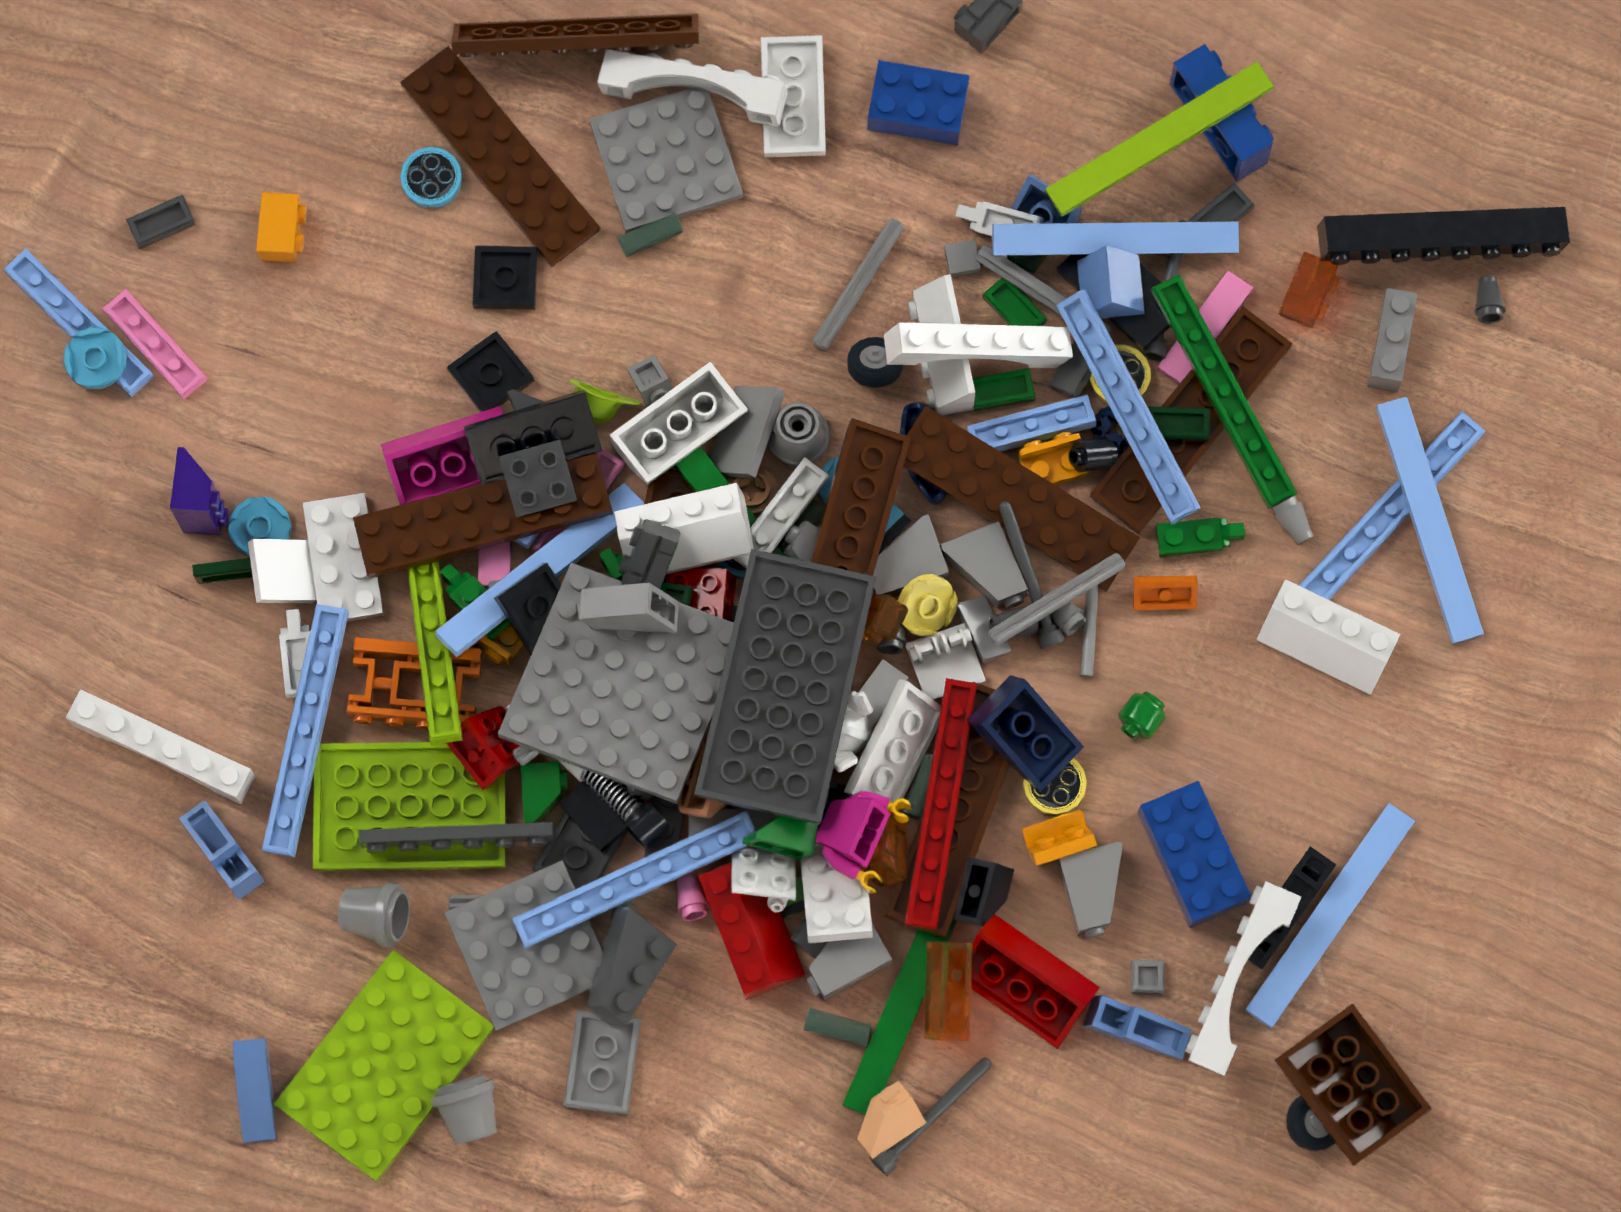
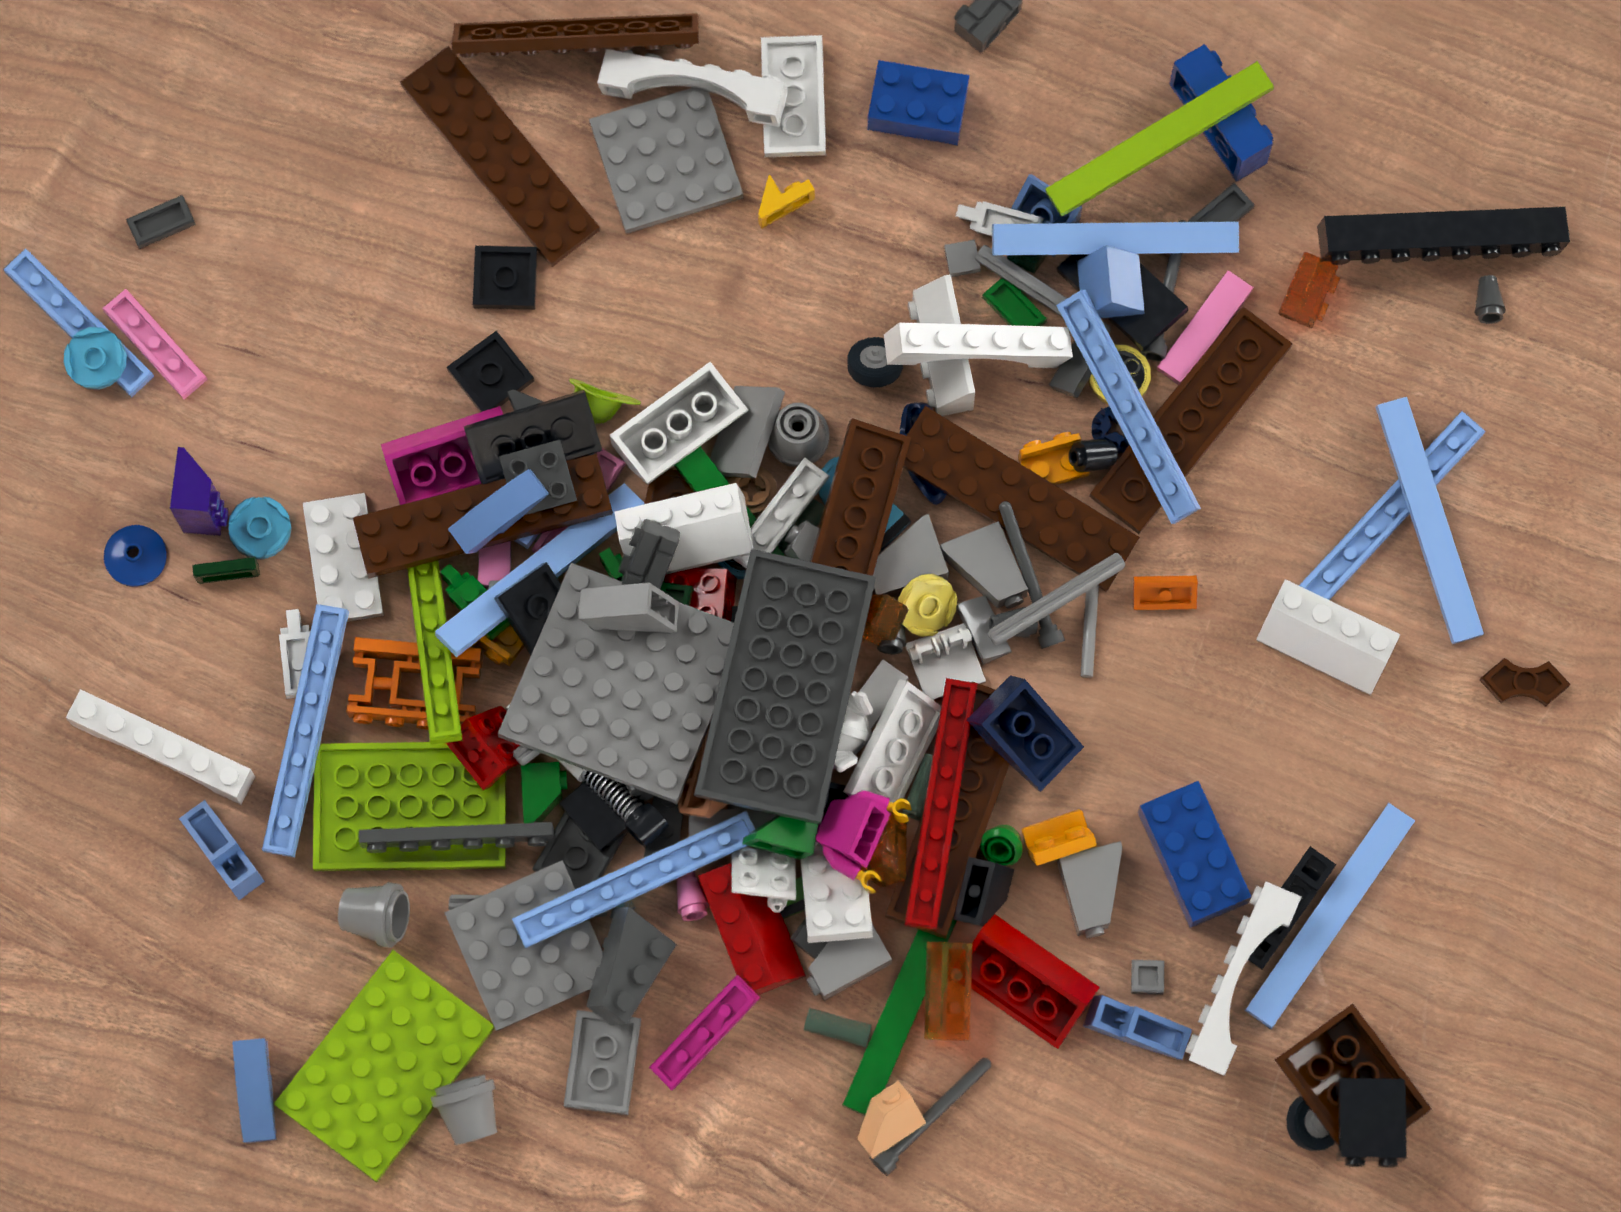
(143, 567): none -> blue dish
(280, 227): light orange brick -> none
(282, 571): white tile -> none
(431, 177): tile -> none
(498, 512): none -> medium blue slope
(650, 236): sand green piece -> none
(650, 380): light grey bracket -> none
(705, 1032): none -> dark pink tile
(778, 204): none -> yellow slope
(858, 284): light grey axle -> none
(1002, 845): none -> green cone
(1003, 389): green tile -> none
(1036, 424): light blue plate -> none
(1061, 794): tile -> none
(1068, 618): light grey cone -> none
(1142, 715): green head -> none
(1182, 423): dark green tile -> none
(1197, 536): green hinge -> none
(1223, 391): green tile -> none
(1293, 519): light grey cone -> none
(1371, 1121): none -> black panel
(1392, 340): light grey arch -> none
(1511, 681): none -> reddish brown tile

